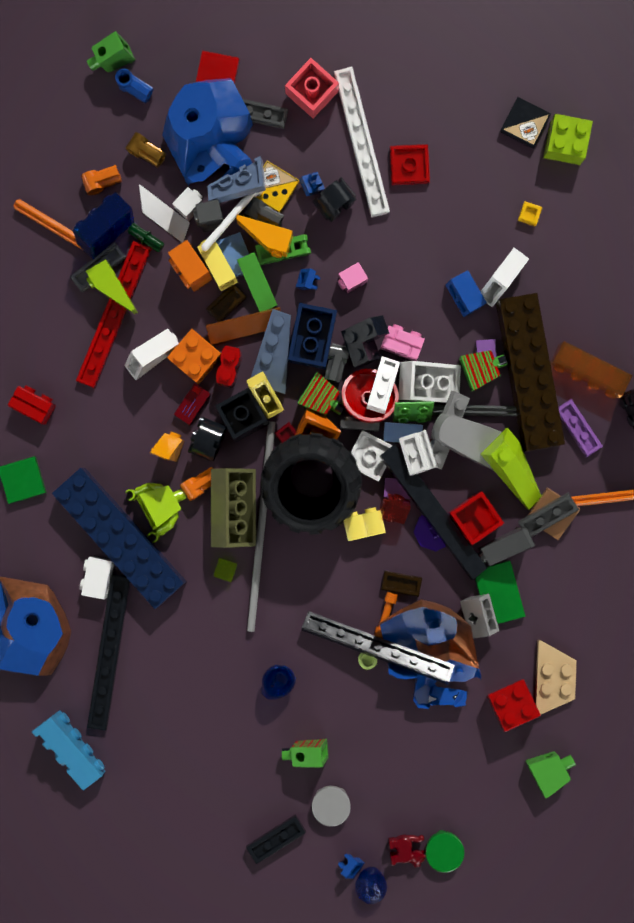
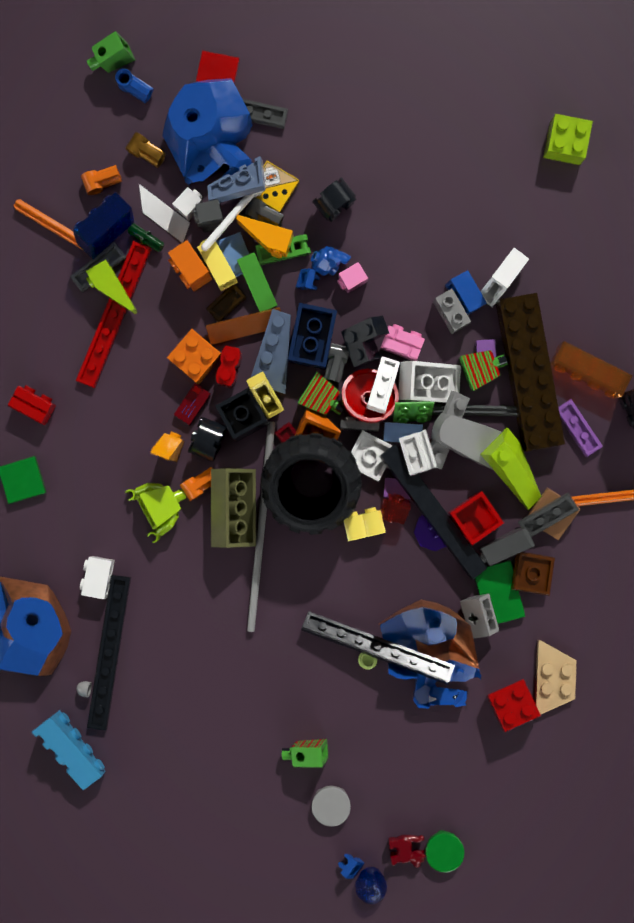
(84, 688): none -> light grey hinge
(119, 537): dark blue brick -> none
(151, 353): white slope -> none
(225, 569): clear neon green tile -> none
(276, 839): black plate -> none
(281, 678): clear blue hair -> none
(311, 184): blue tile -> none
(312, 88): coral brick -> none
(328, 260): none -> blue head
(361, 142): white tile -> none
(390, 599): orange bar -> none
(401, 583): dark brown tile -> none
(409, 164): red tile -> none
(451, 311): none -> light grey brick
(525, 122): tile -> none
(529, 213): yellow tile -> none
(533, 573): none -> reddish brown tile
(550, 771): bright green torso -> none

